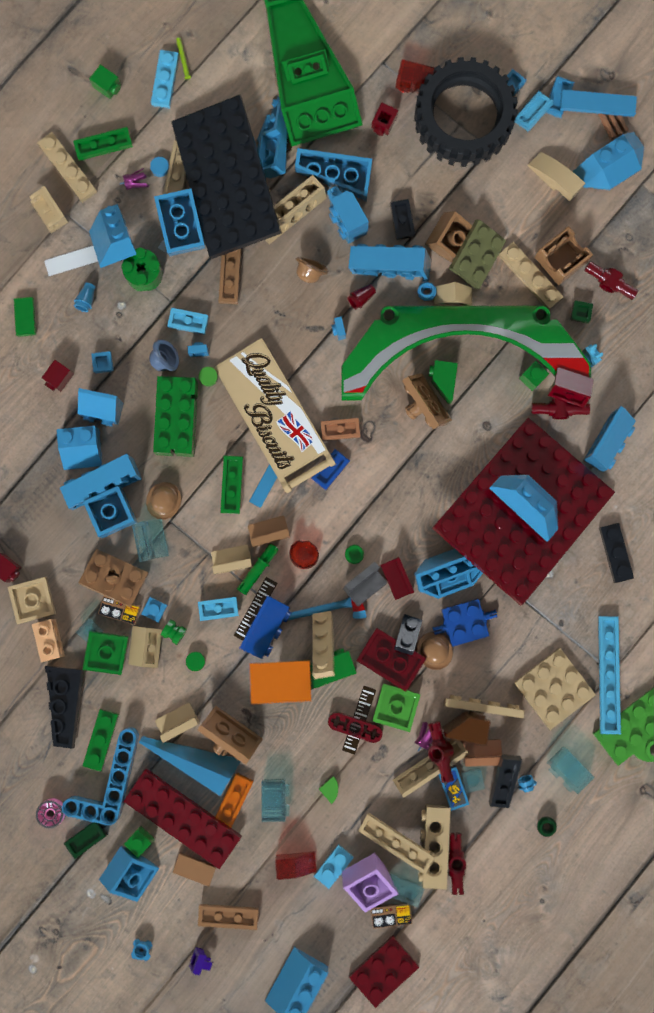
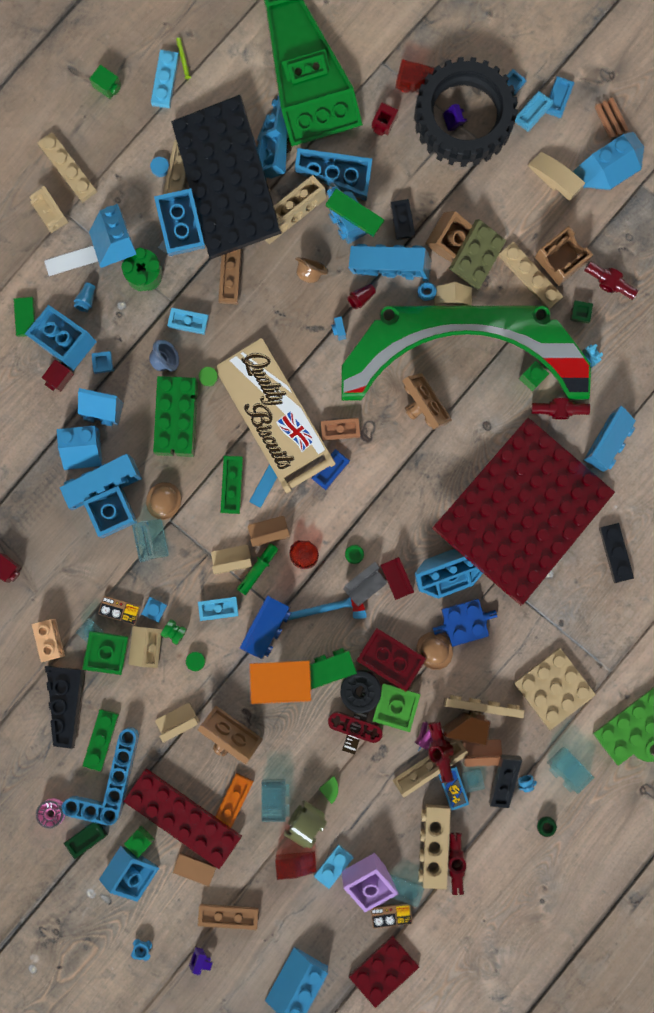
(31, 600): tan plate -> none
(61, 337): none -> dark azure slope
(103, 143): green plate -> none
(113, 578): medium nougat plate -> none
(129, 180): flat silver piece -> none
(198, 349): dark azure plate -> none
(203, 766): dark azure wedge -> none
(265, 590): dark brown sticker -> none
(305, 825): none -> olive brick
(323, 645): tan plate -> none
(354, 212): none -> green tile
(372, 694): none -> black wheel
(397, 843): tan plate -> none
(408, 634): plate -> none
(444, 378): green slope -> none
(453, 117): none -> dark purple tile
(529, 502): dark azure wedge -> none
(571, 387): panel -> none
(598, 103): dark azure tile -> none
(609, 675): medium azure tile -> none

